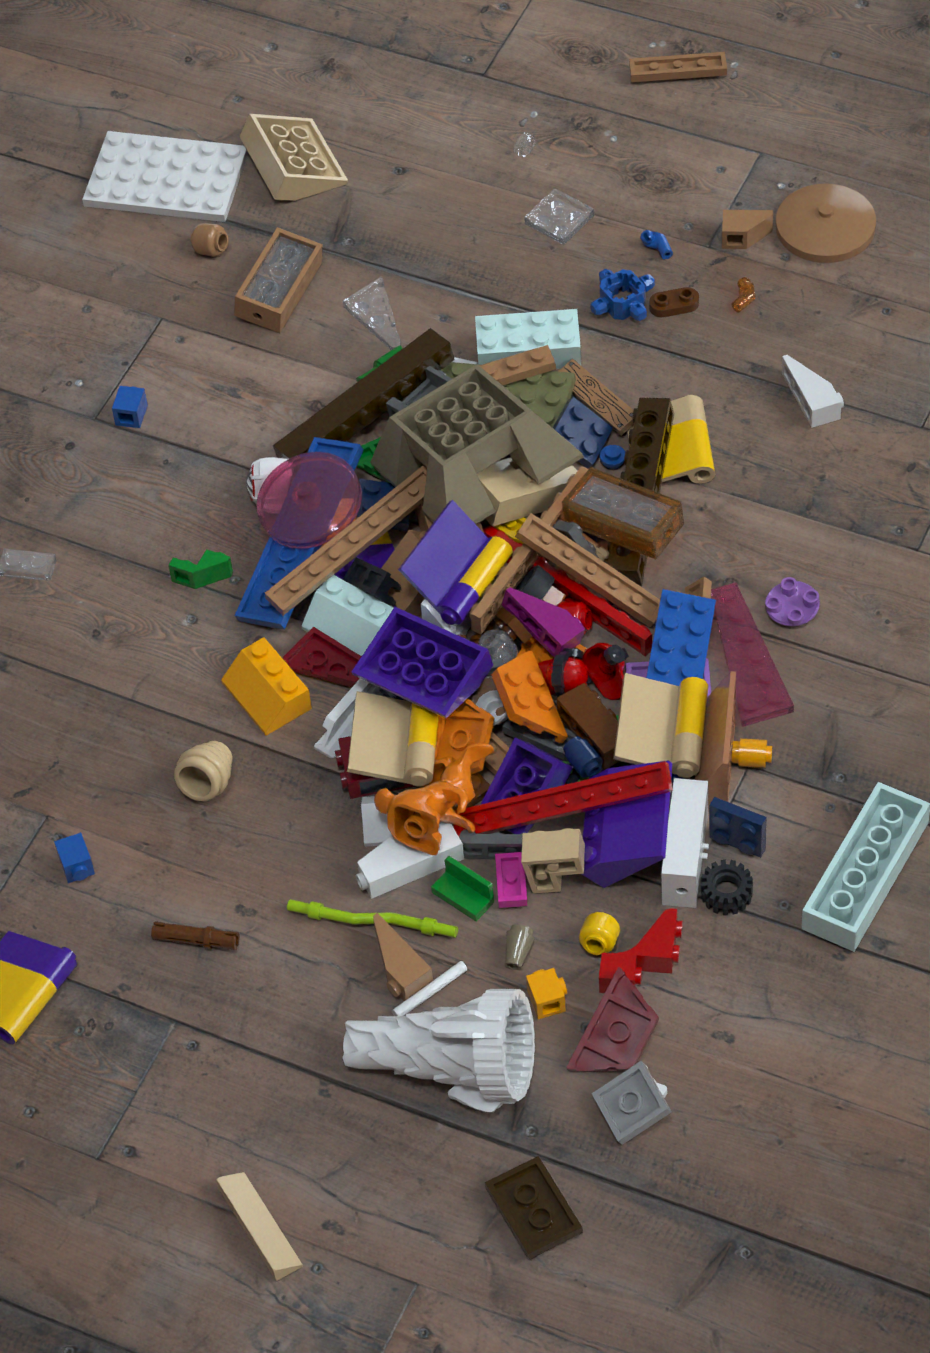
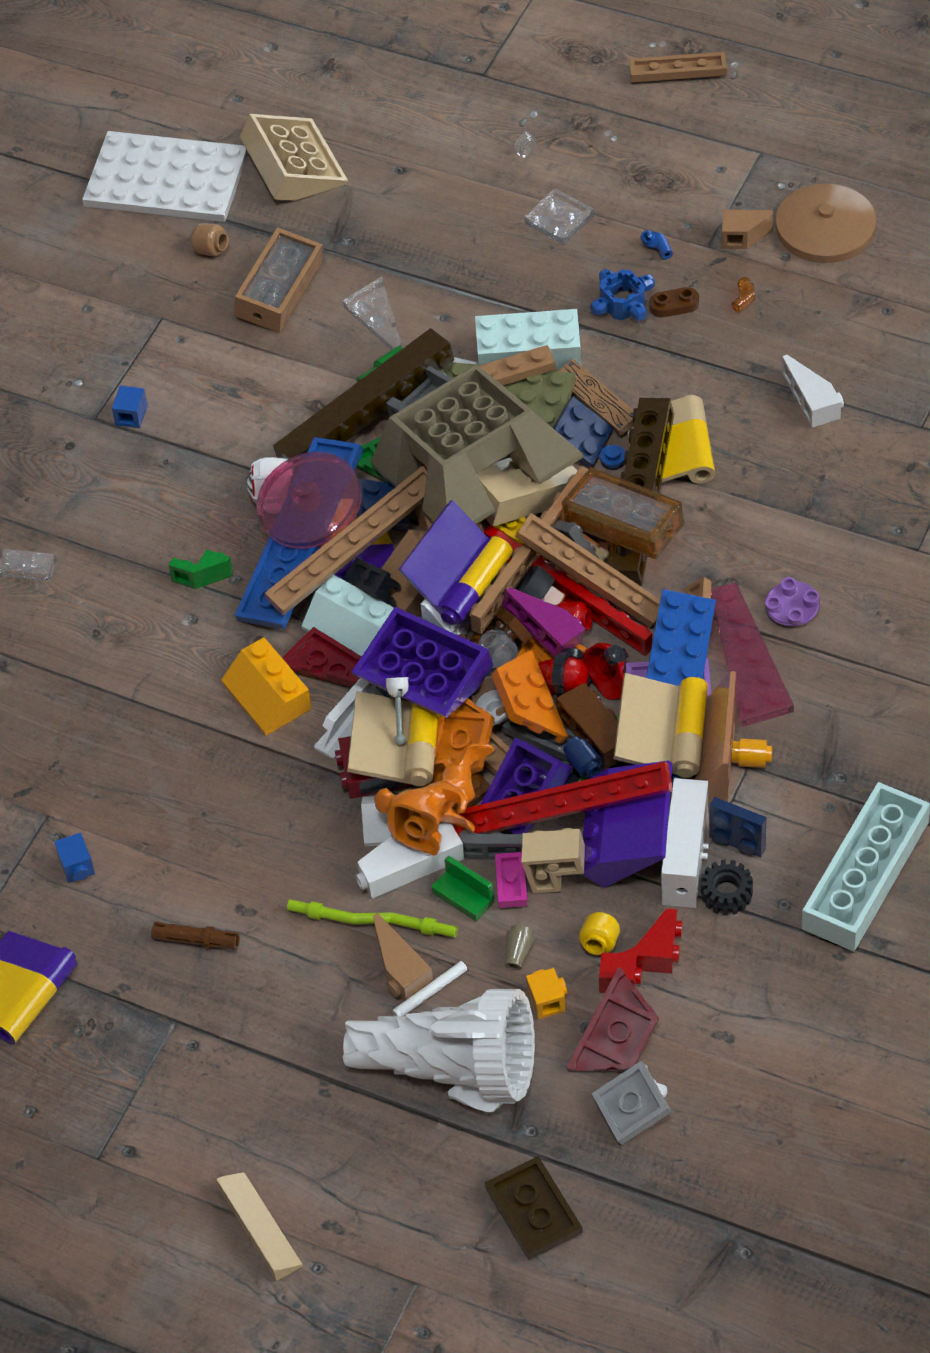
(204, 770): tan piece -> none
(397, 688): none -> hinge

